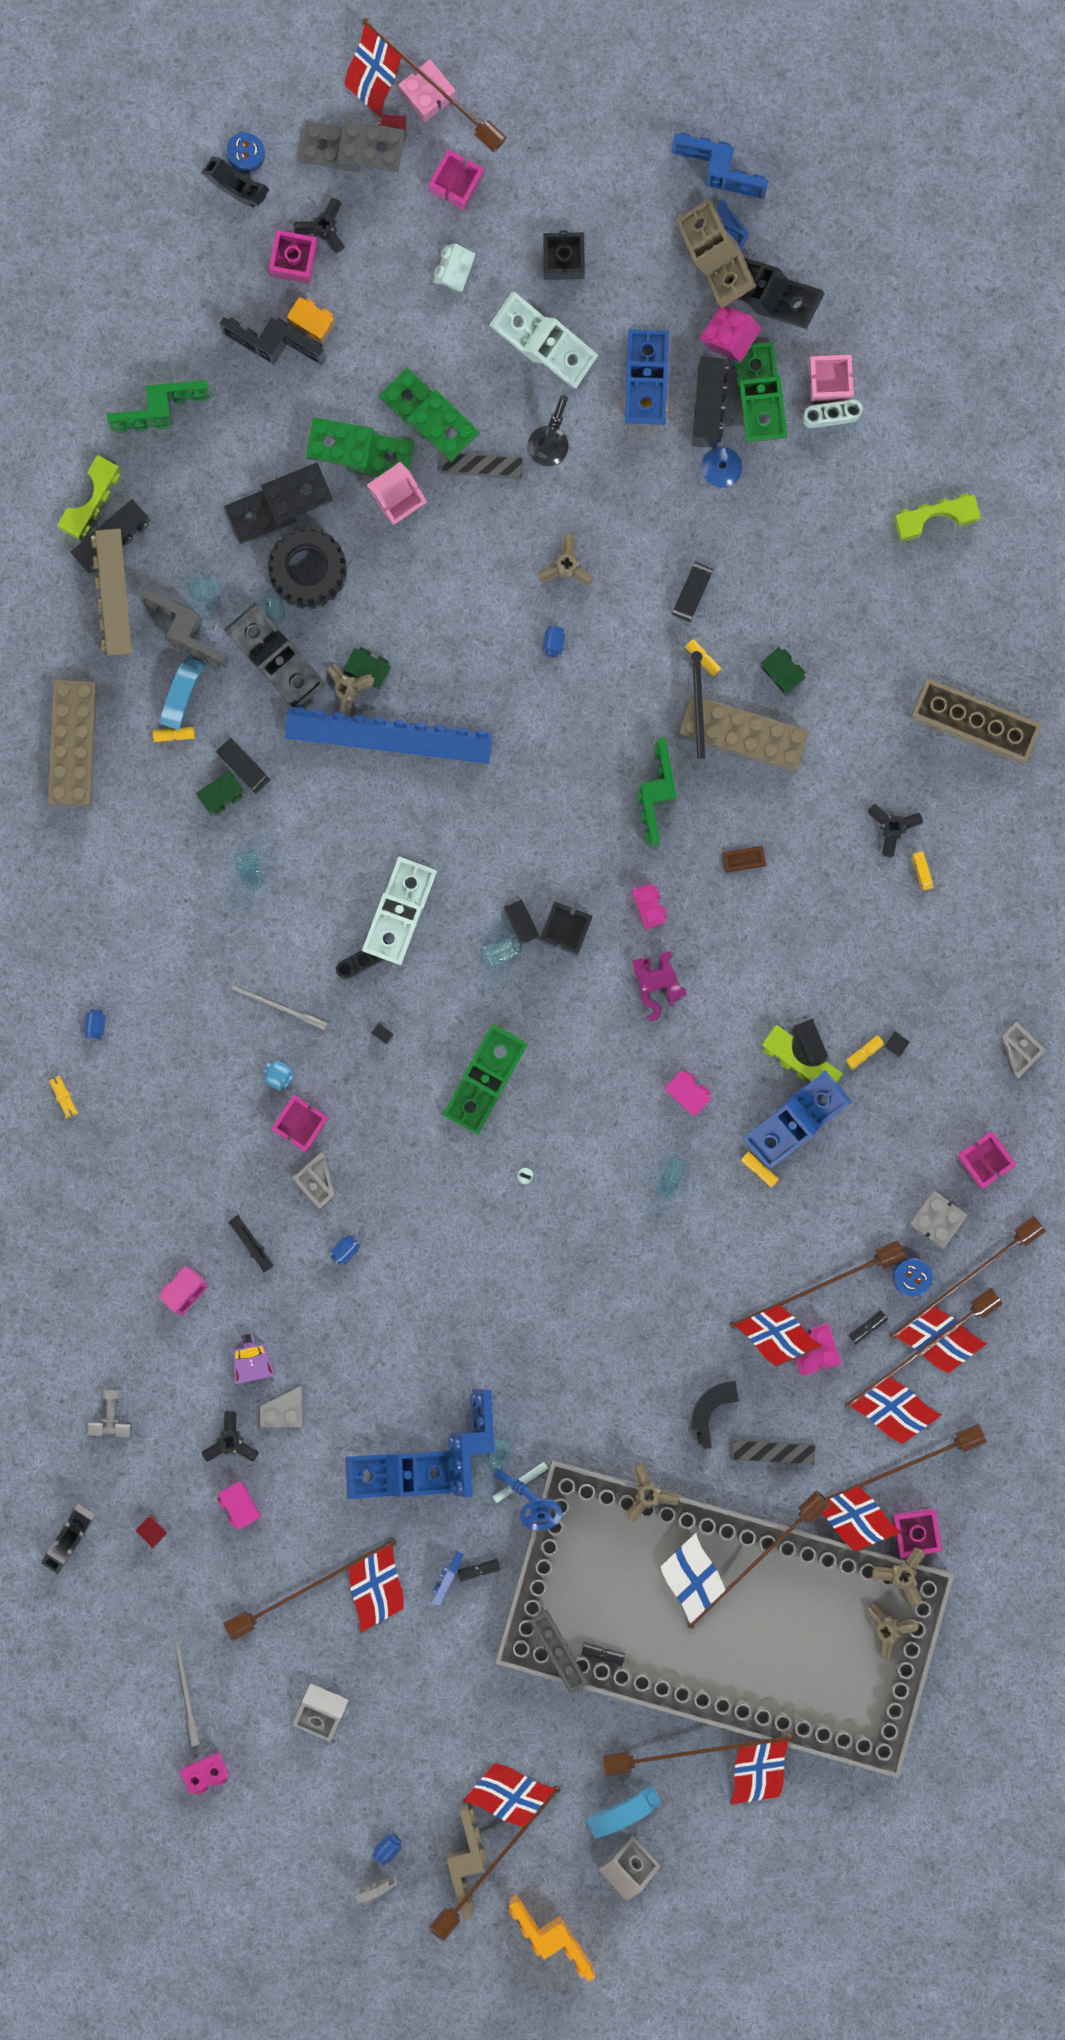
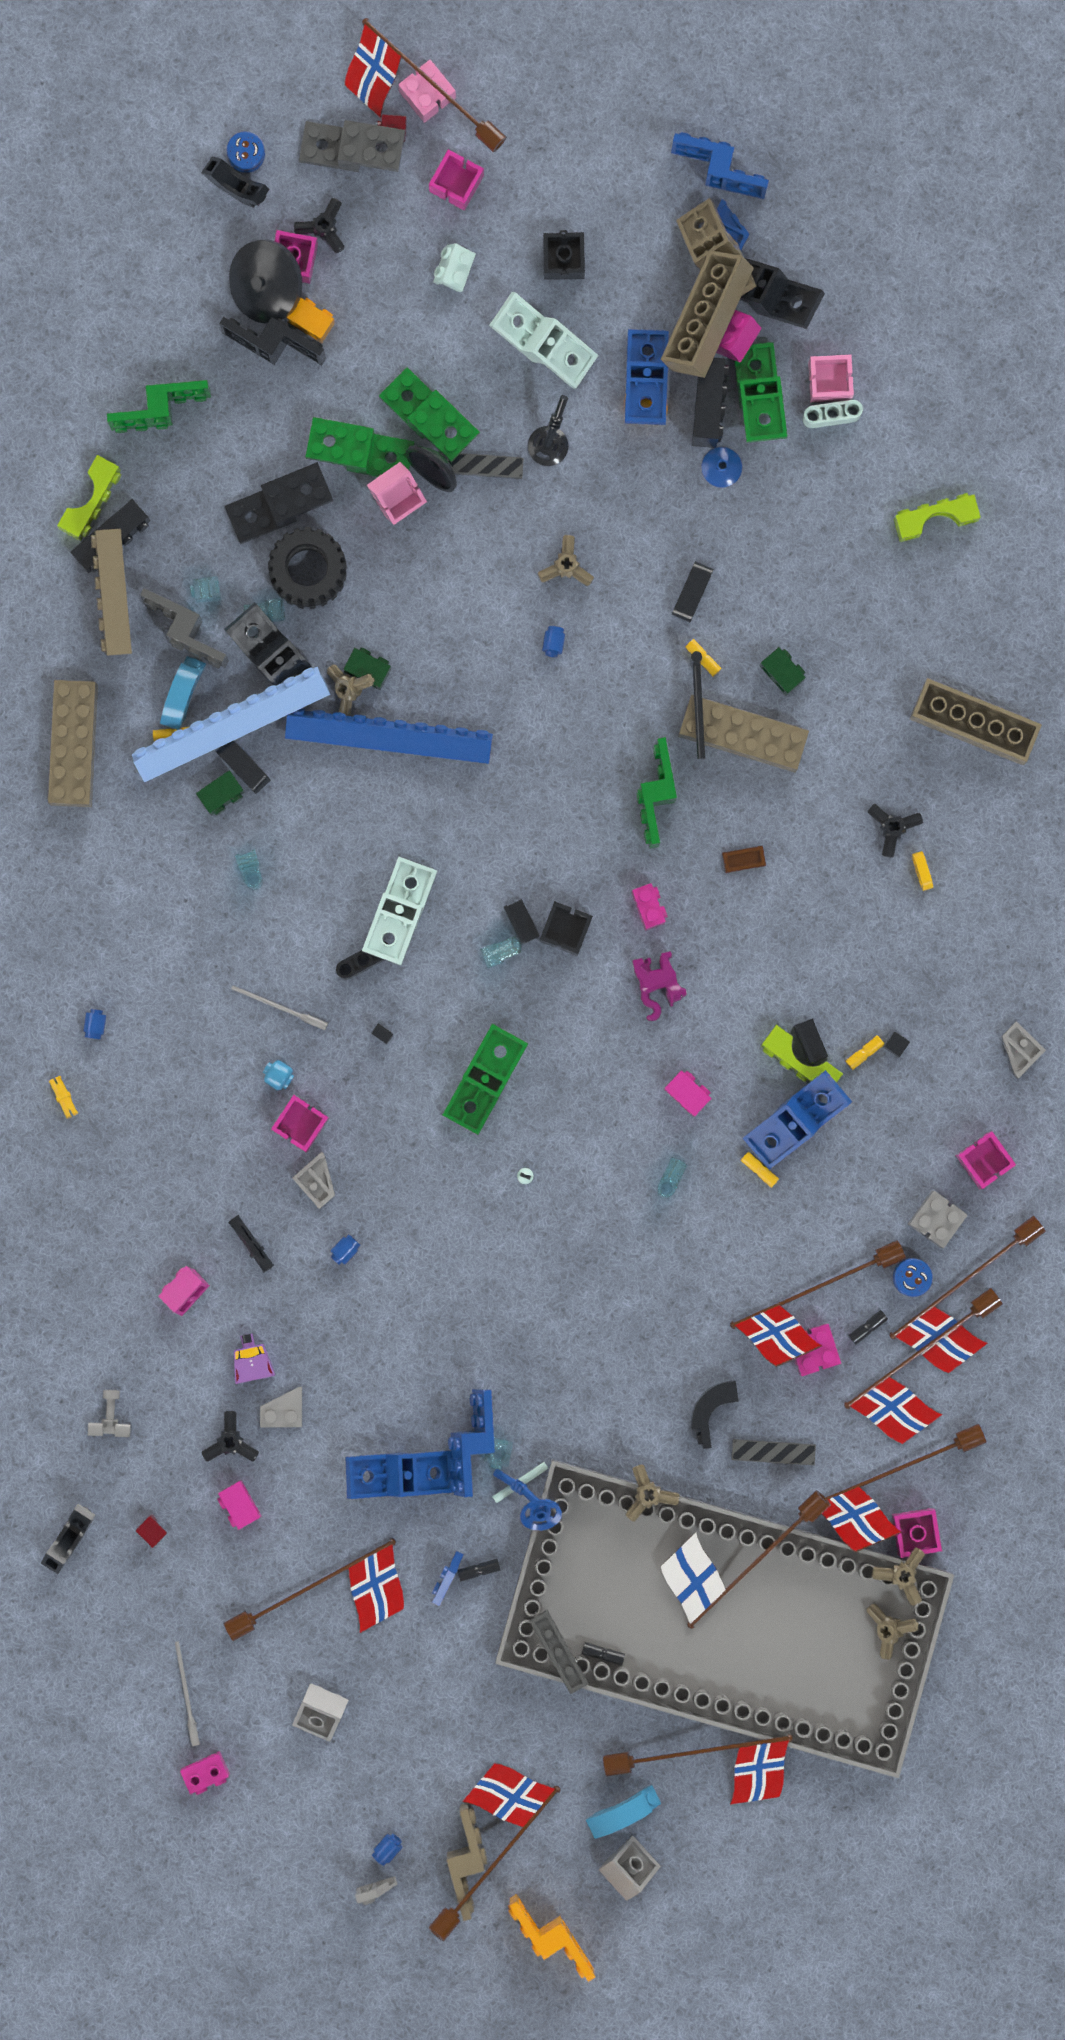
(230, 724): none -> light blue brick
(265, 281): none -> black dish
(432, 467): none -> black dish
(707, 313): none -> dark tan brick

